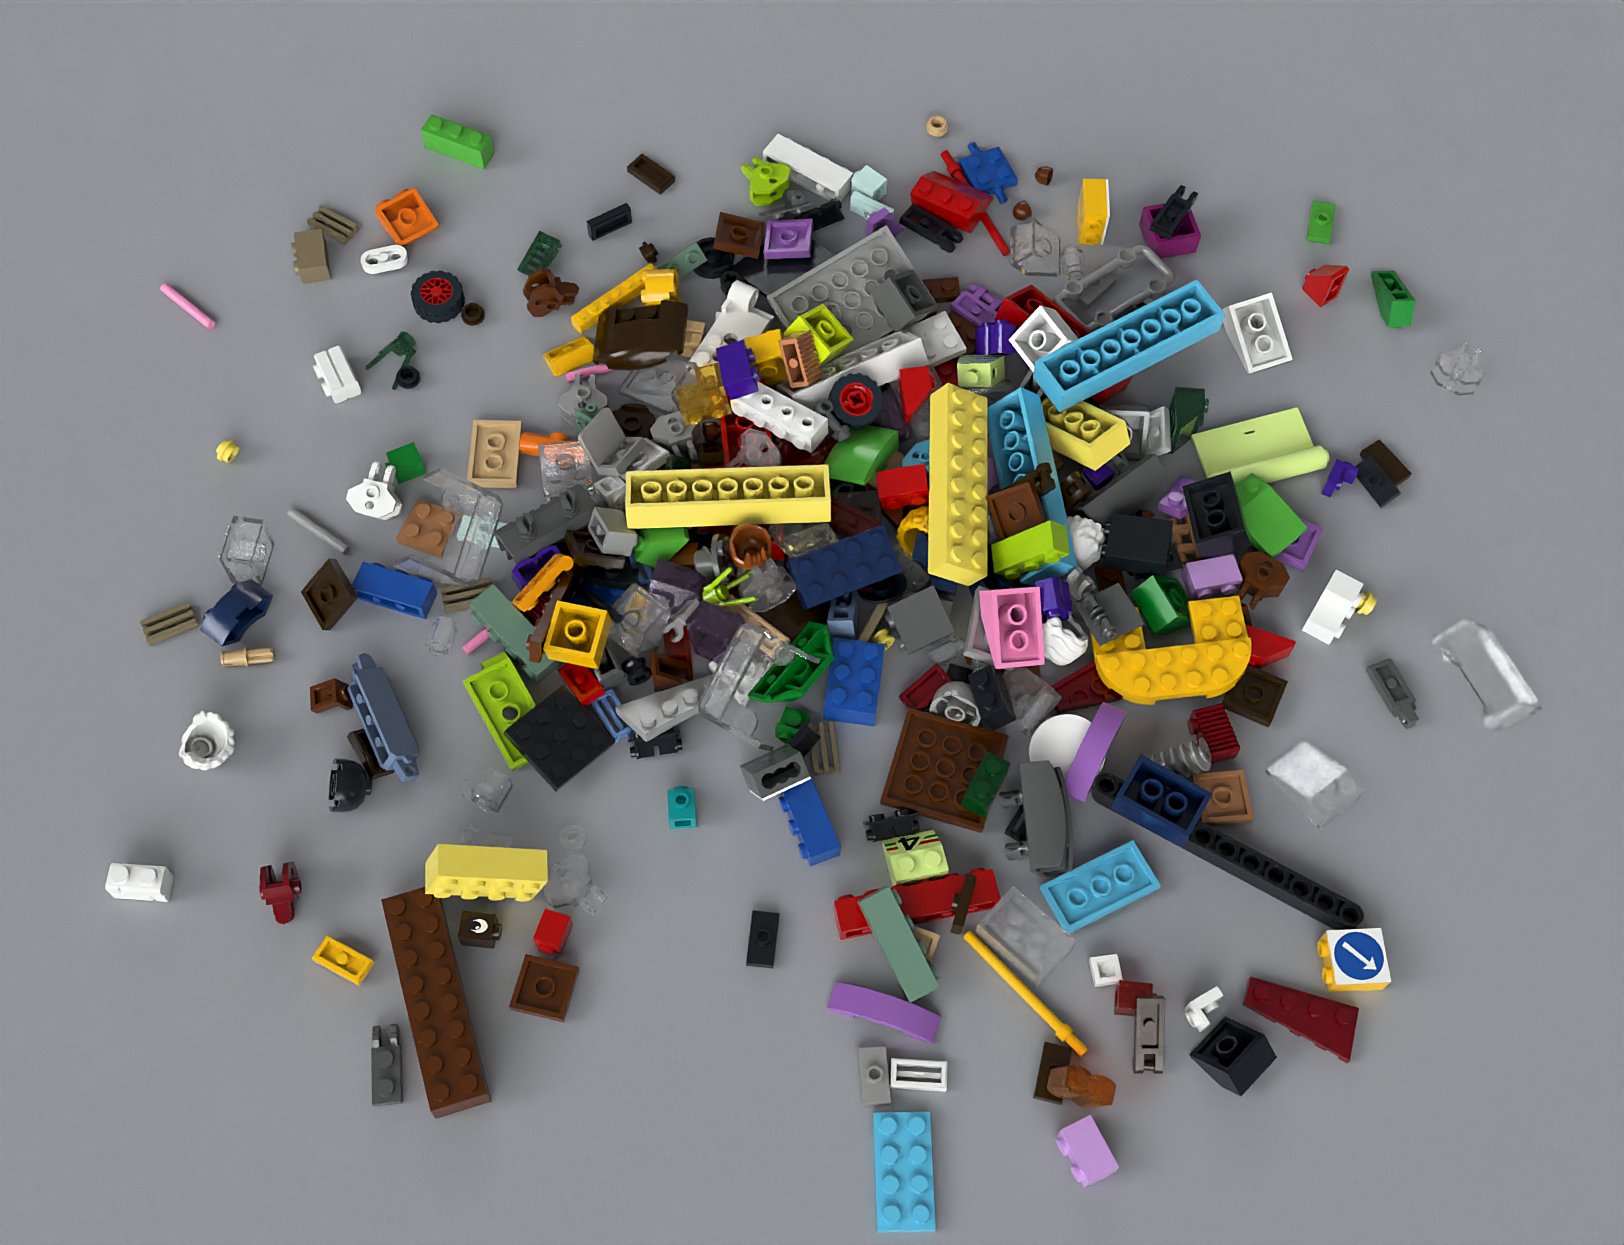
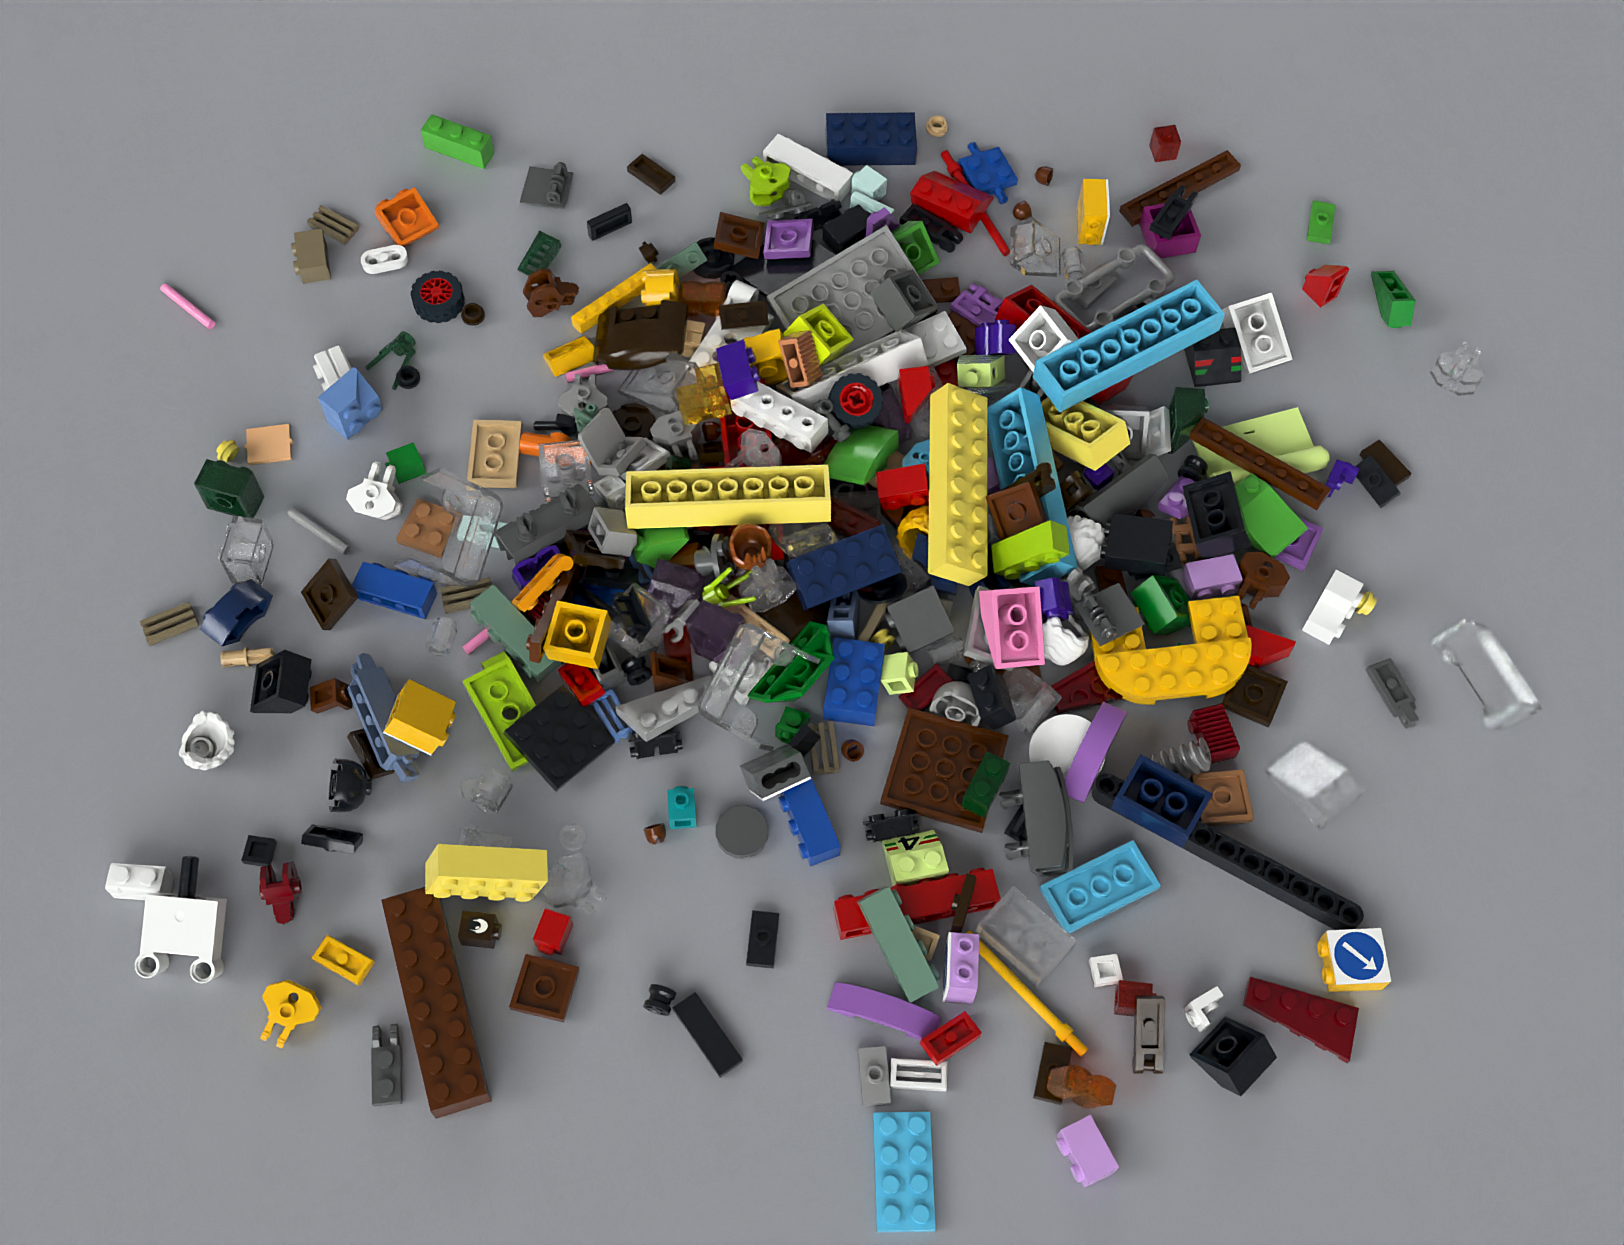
(184, 927): none -> white piece
(229, 489): none -> clear green brick
(259, 851): none -> black plate
(268, 444): none -> light nougat piece
(281, 683): none -> black slope
(286, 1010): none -> yellow hinge
(332, 839): none -> black plate
(350, 403): none -> medium blue slope
(420, 717): none -> yellow piece
(547, 186): none -> dark grey hinge
(563, 422): none -> black bar
(634, 615): none -> black hinge
(655, 831): none -> reddish brown hinge
(660, 999): none -> black wheel
(703, 297): none -> clear orange brick
(707, 1034): none -> black tile
(742, 831): none -> dark grey tile
(743, 315): none -> dark brown plate
(845, 229): none -> black brick
(854, 753): none -> reddish brown hinge
(871, 138): none -> dark blue brick
(899, 673): none -> yellowish green brick
(916, 245): none -> bright green slope
(950, 1038): none -> red plate
(960, 968): none -> lavender piece
(1165, 143): none -> clear red brick
(1193, 179): none -> reddish brown plate
(1193, 468): none -> black wheel
(1215, 359): none -> black slope
(1260, 463): none -> reddish brown plate

